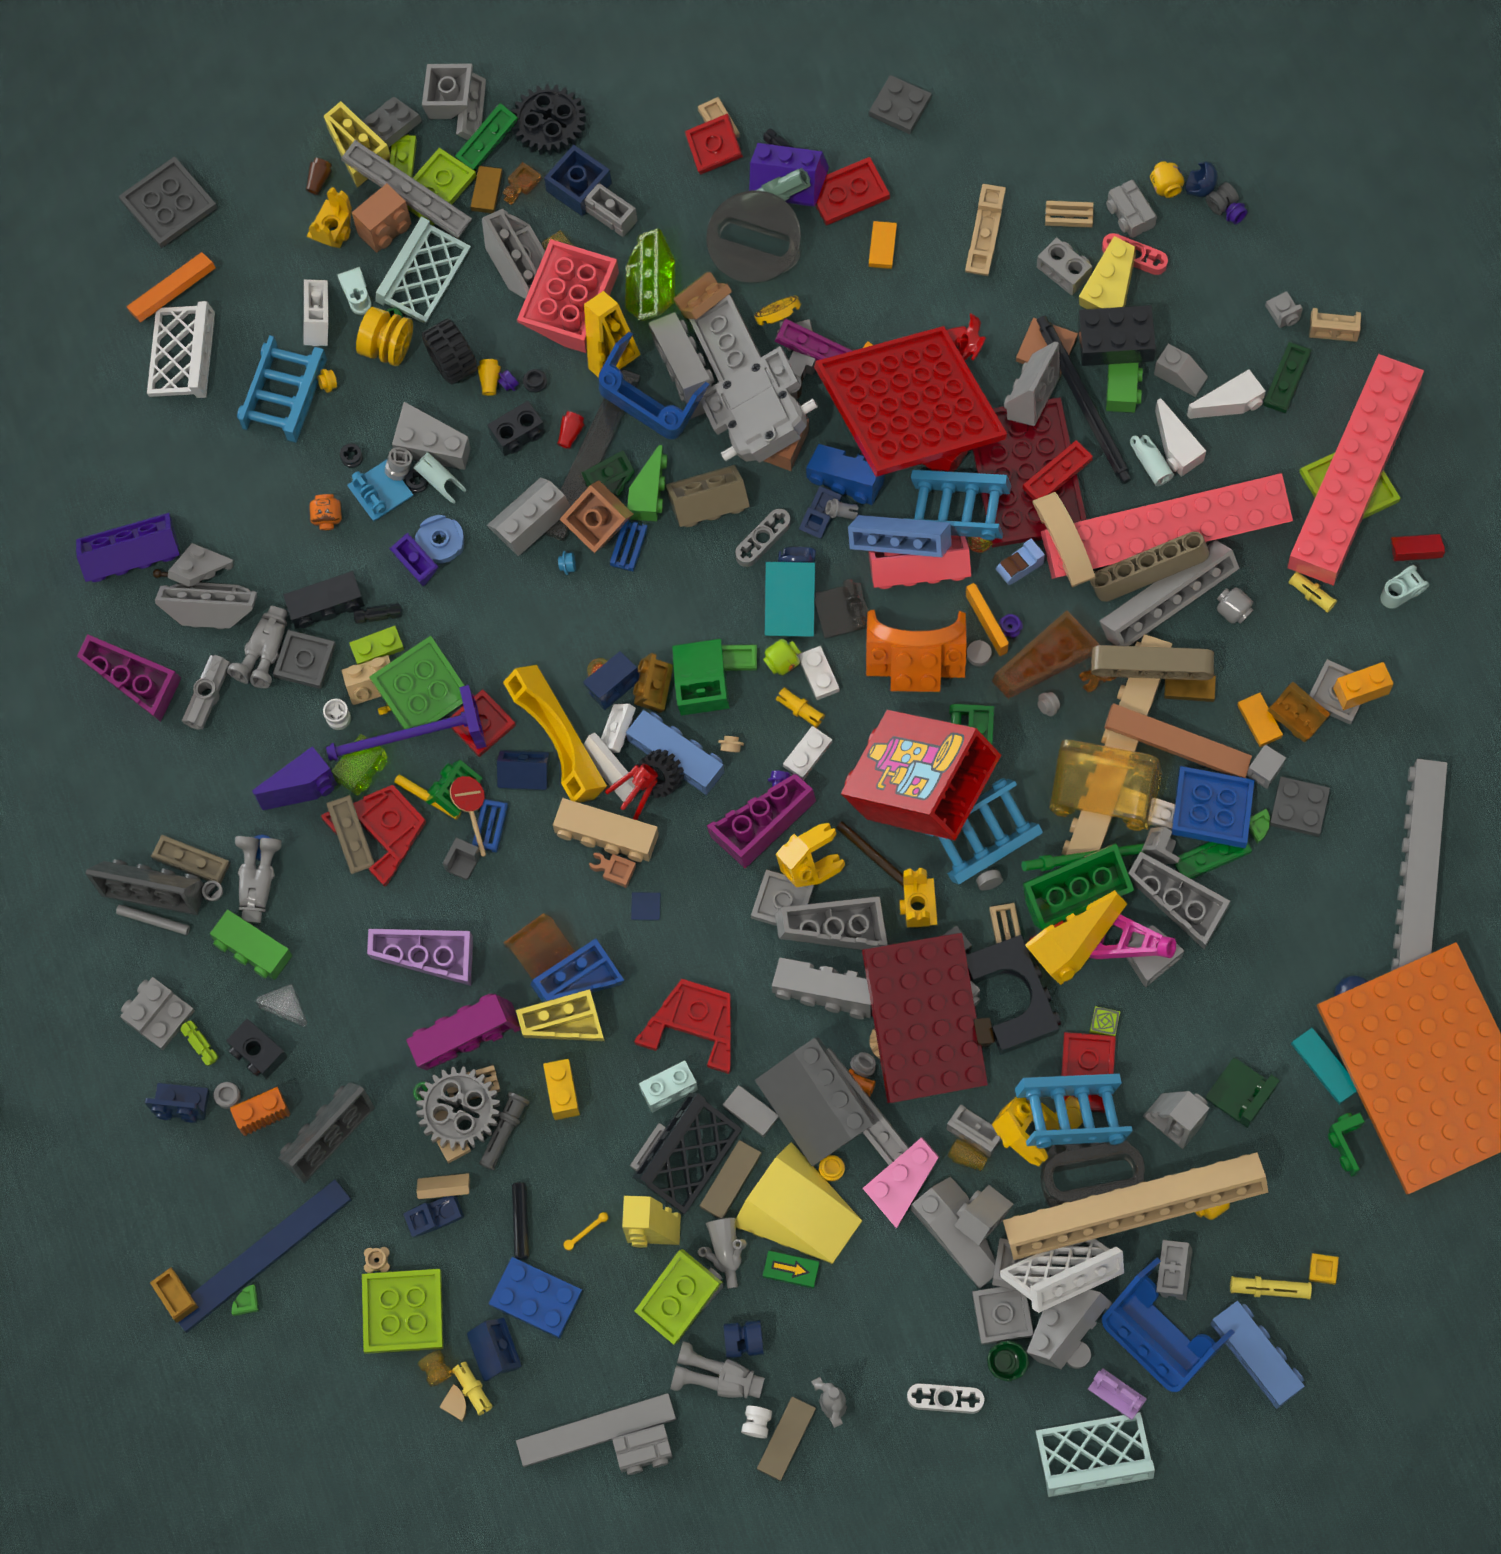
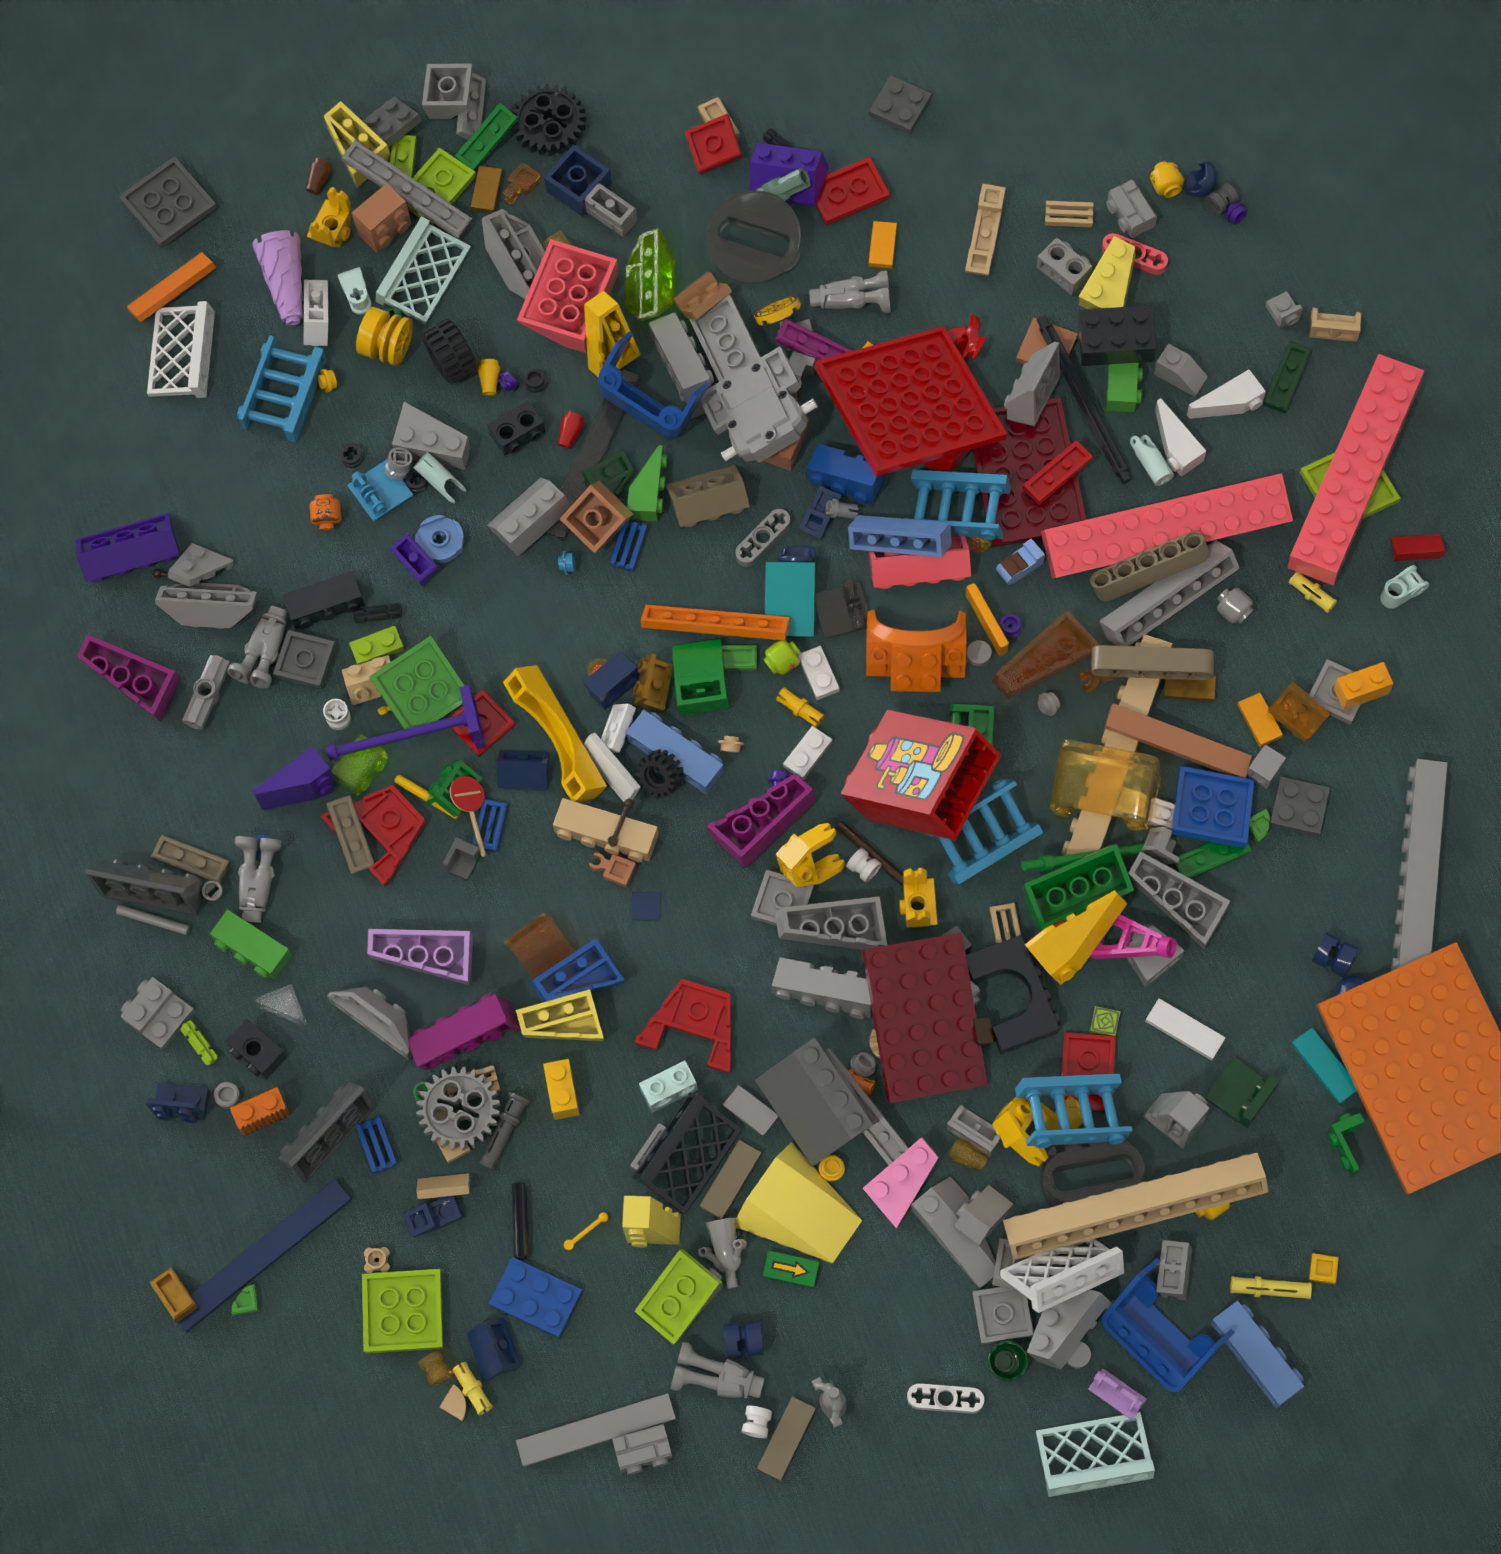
(281, 266): none -> lavender cone
(369, 1125): none -> blue tile
(376, 1016): none -> light grey wedge
(612, 840): none -> dark brown hinge
(643, 778): red plant -> none
(715, 622): none -> orange plate
(849, 294): none -> light grey piece
(864, 865): none -> white wheel
(989, 880): light grey tile -> none
(1065, 538): tan slope -> none
(1185, 1029): none -> white tile
(1343, 959): none -> dark blue wheel

